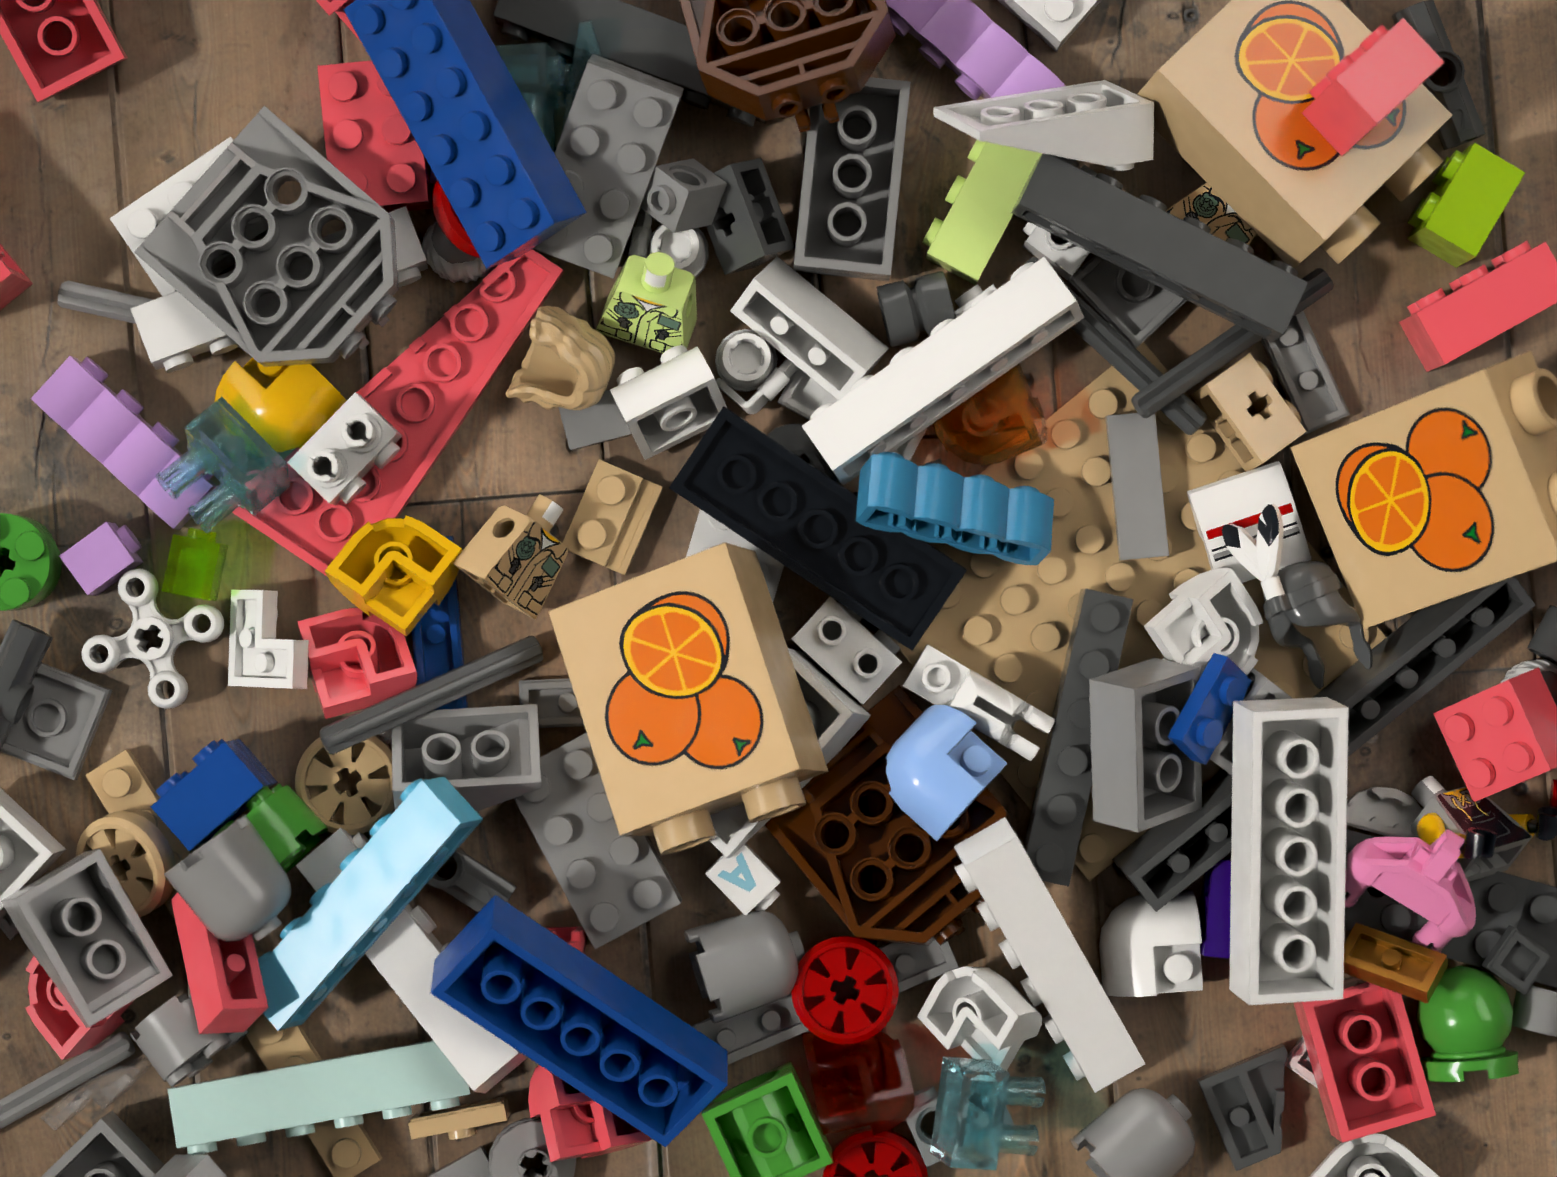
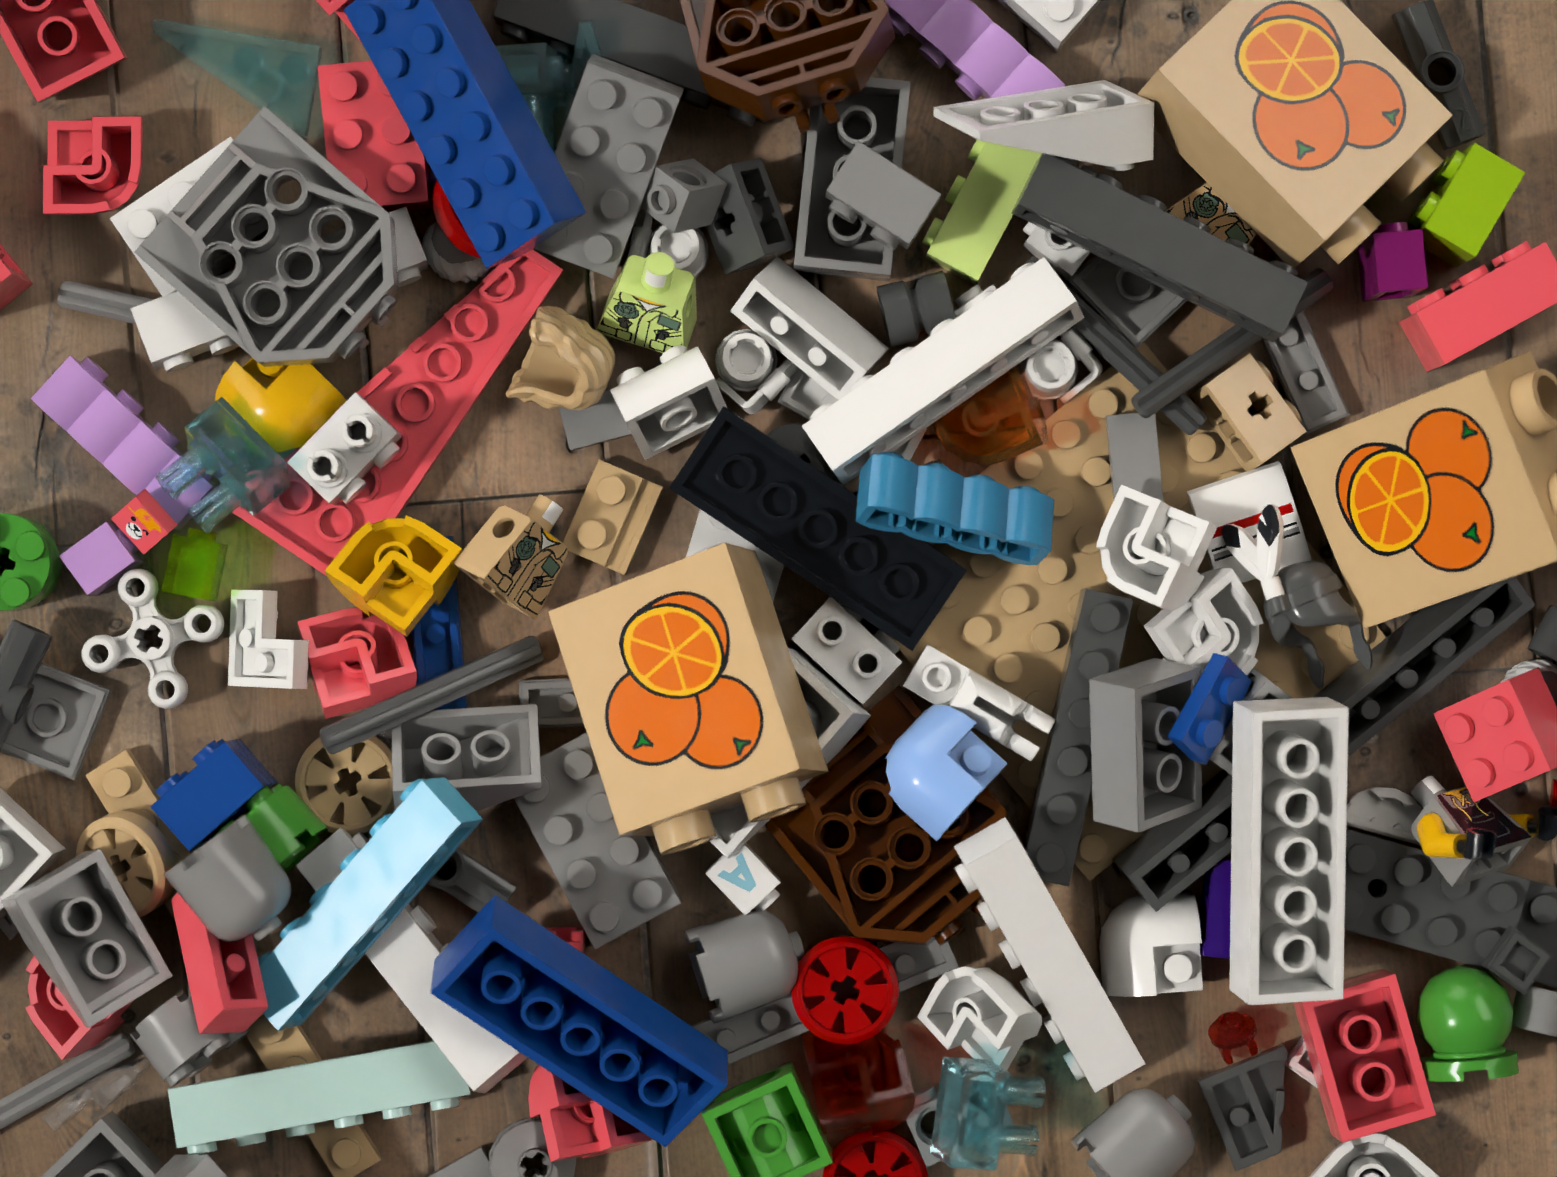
(92, 165): none -> coral brick
(144, 521): none -> coral tile
(255, 67): none -> clear light blue wing
(459, 1120): tan plate -> none
(881, 197): none -> light grey brick
(1054, 367): none -> white piece
(1153, 549): none -> white brick
(1233, 1031): none -> clear red plate
(1370, 84): coral brick -> none
(1392, 263): none -> magenta piece
(1393, 963): pearl gold plate -> none
(1418, 877): bright pink connector -> none

